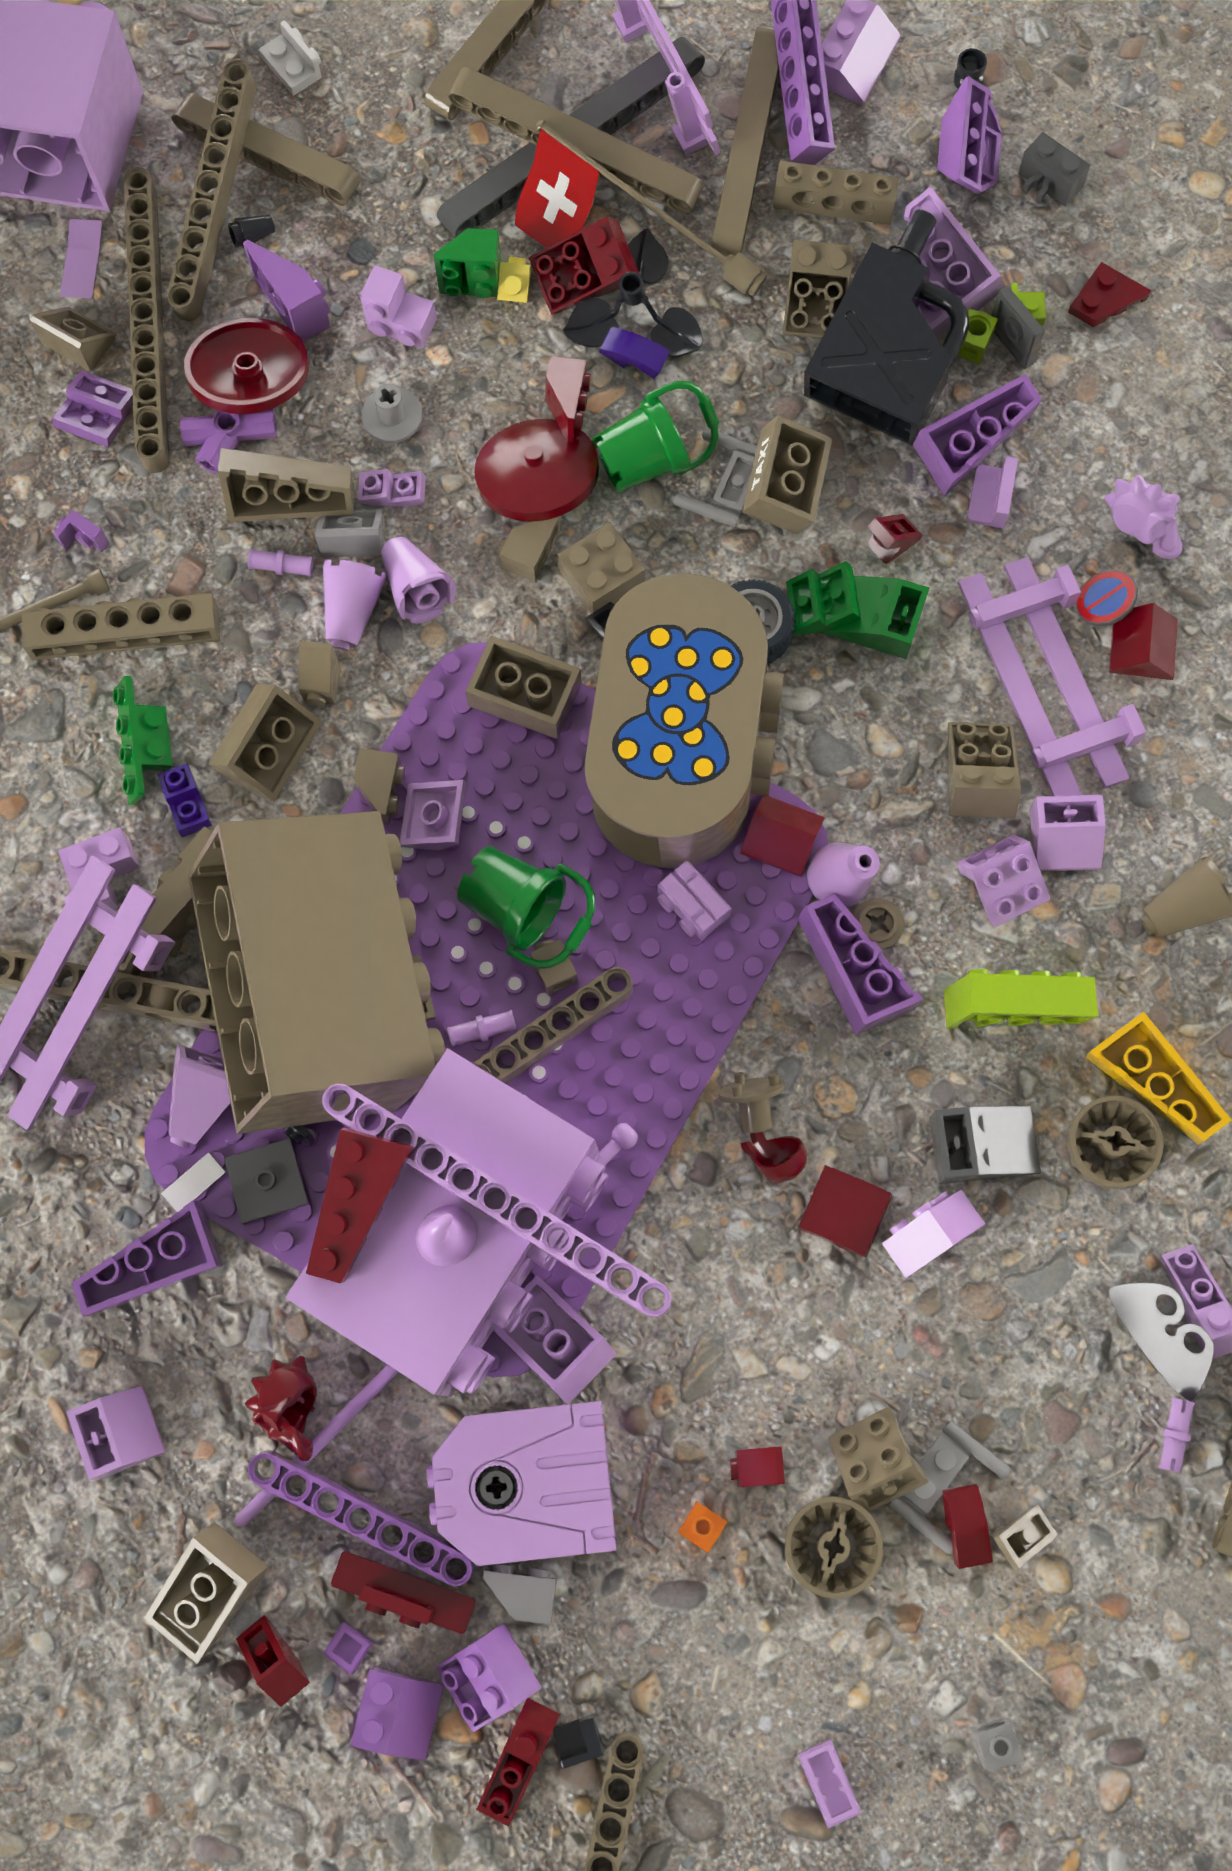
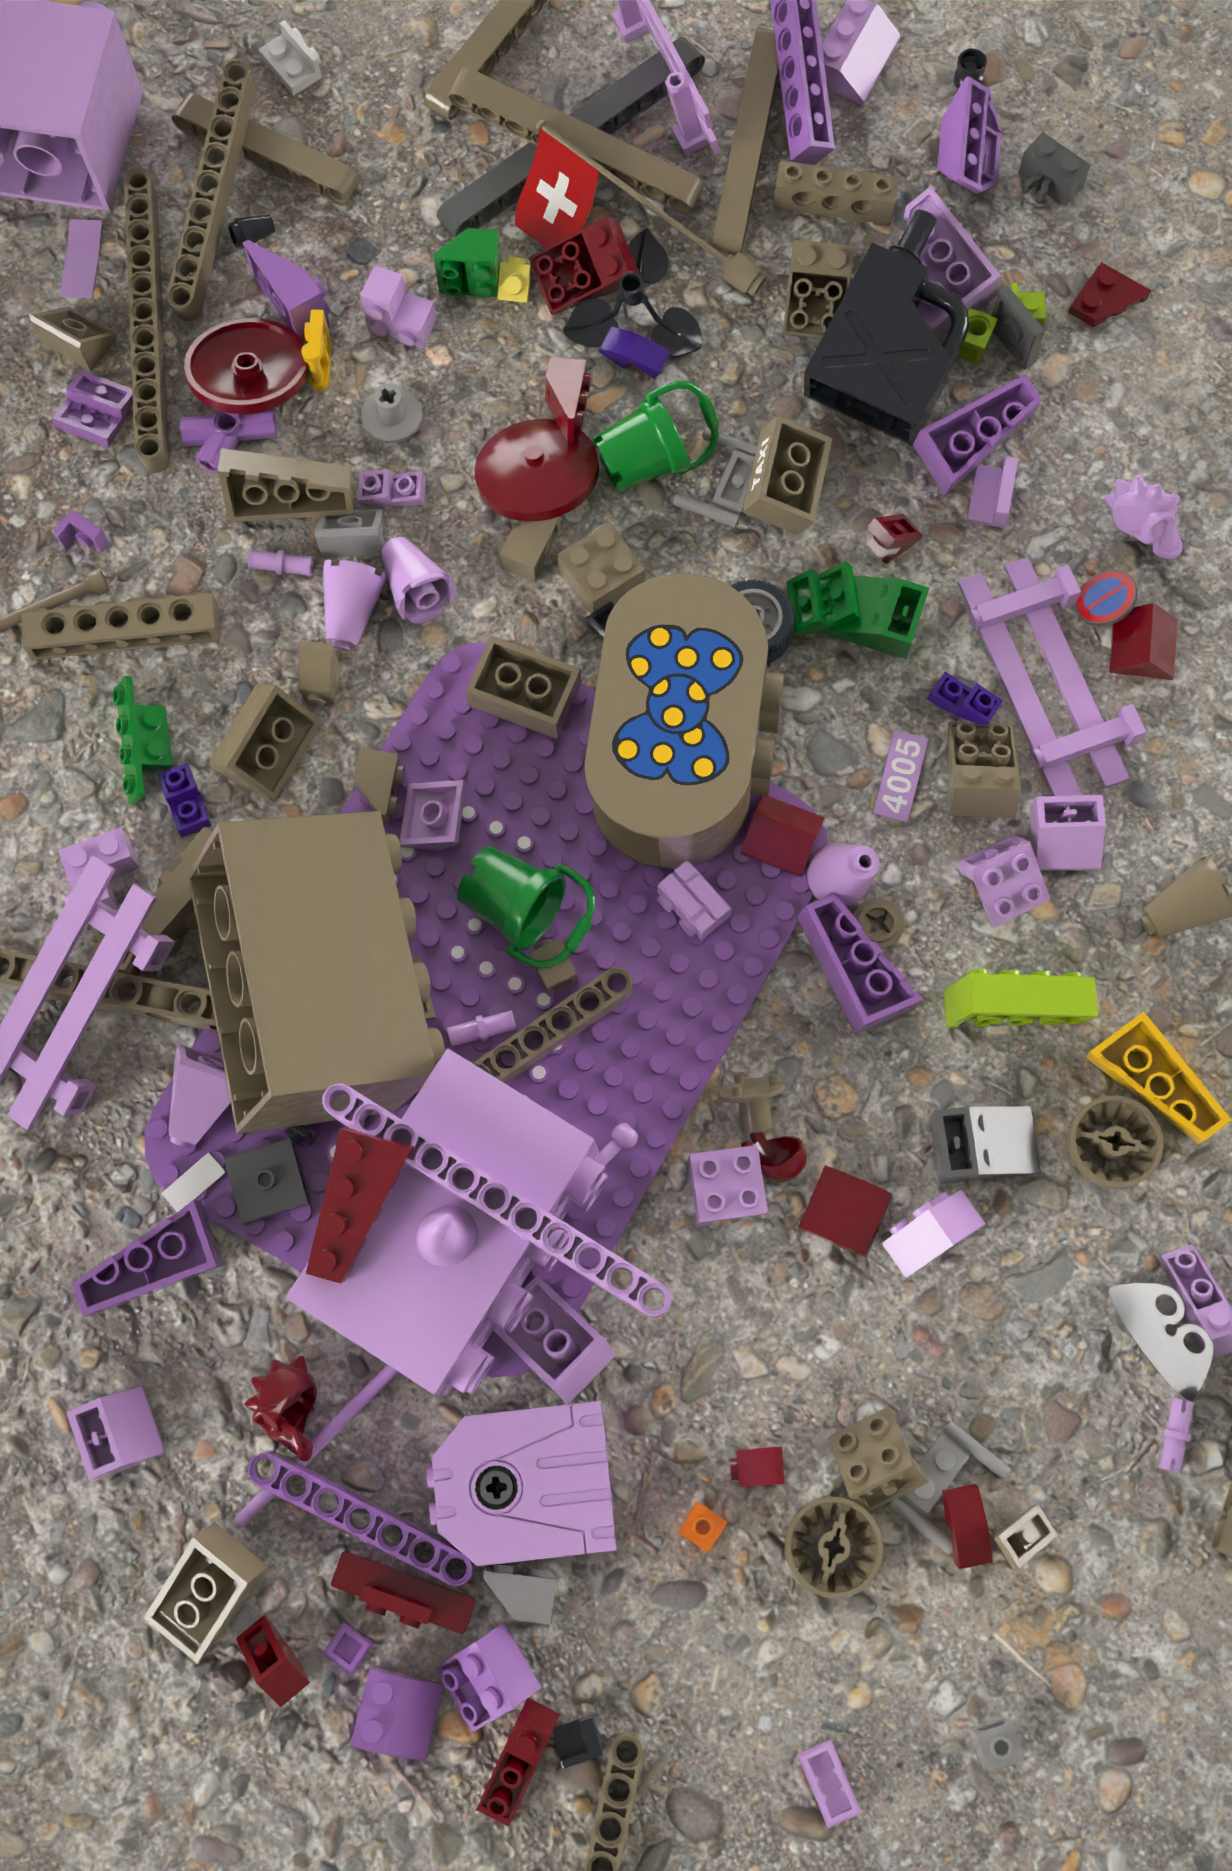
(318, 350): none -> yellow plate
(726, 1184): none -> lavender bracket
(901, 776): none -> lavender sticker
(970, 704): none -> dark purple slope

